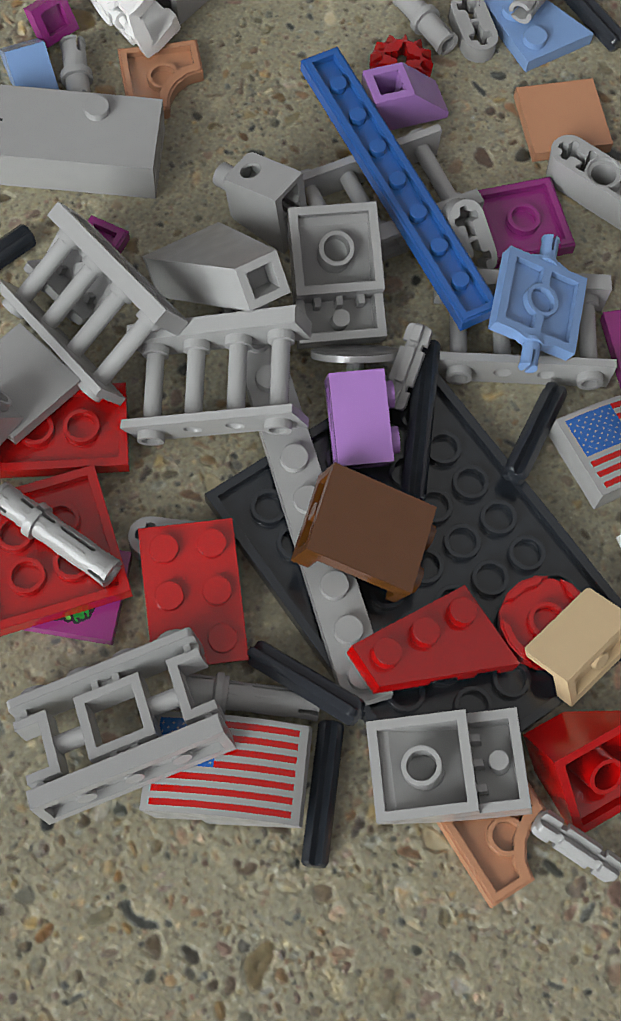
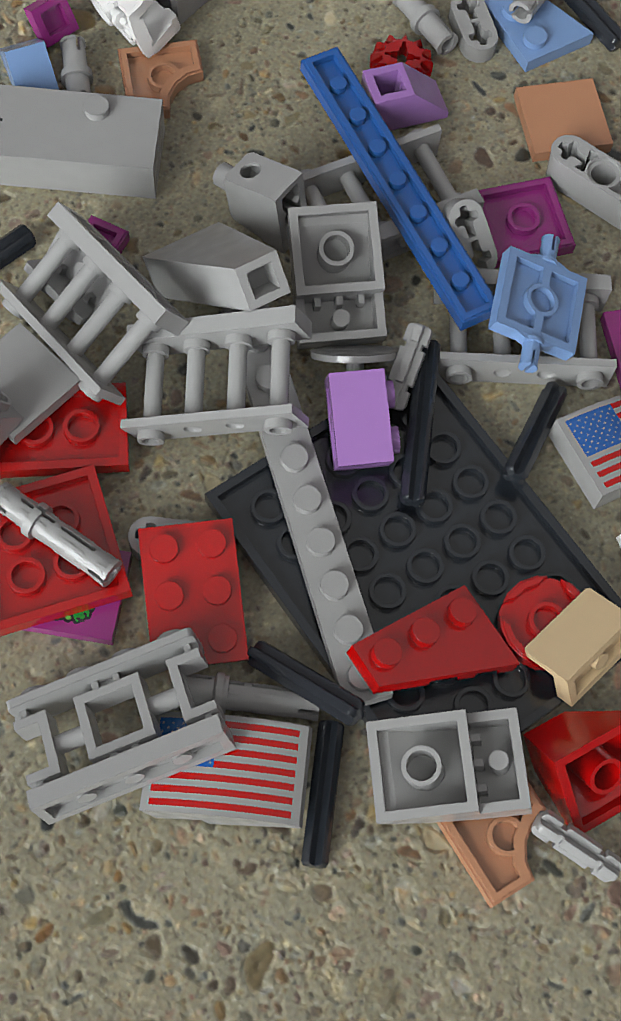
(366, 531): reddish brown panel -> none

